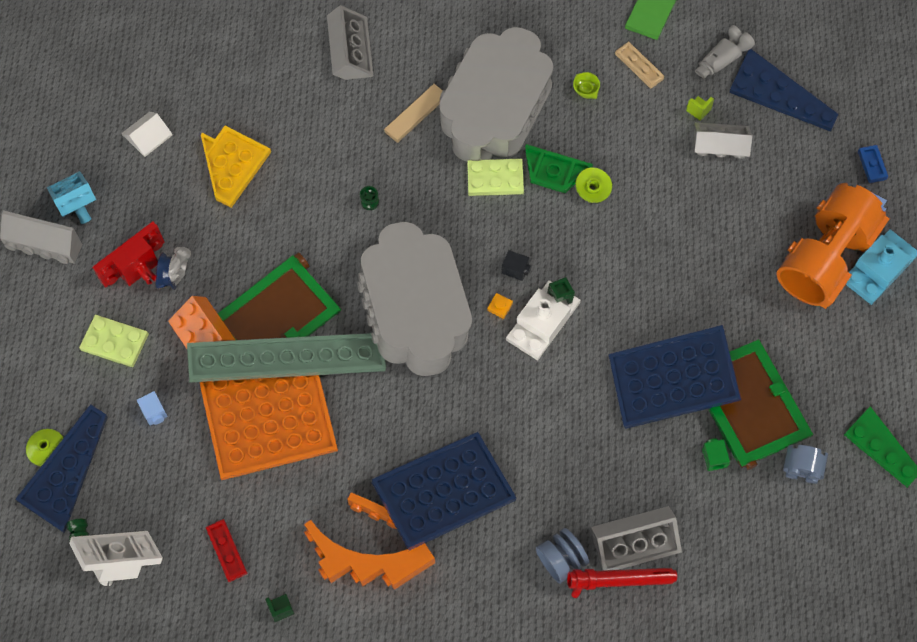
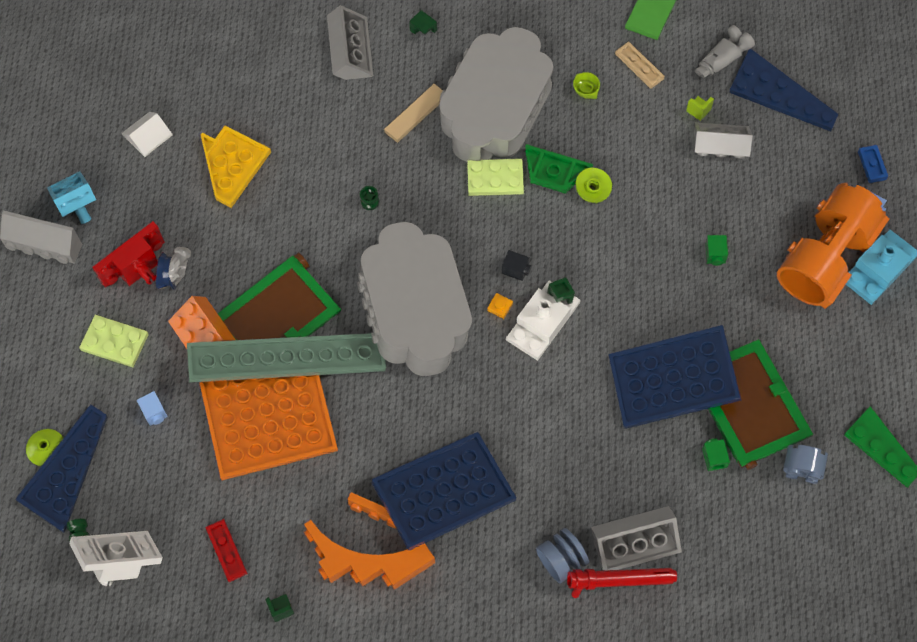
(423, 23): none -> dark green panel
(716, 249): none -> green brick

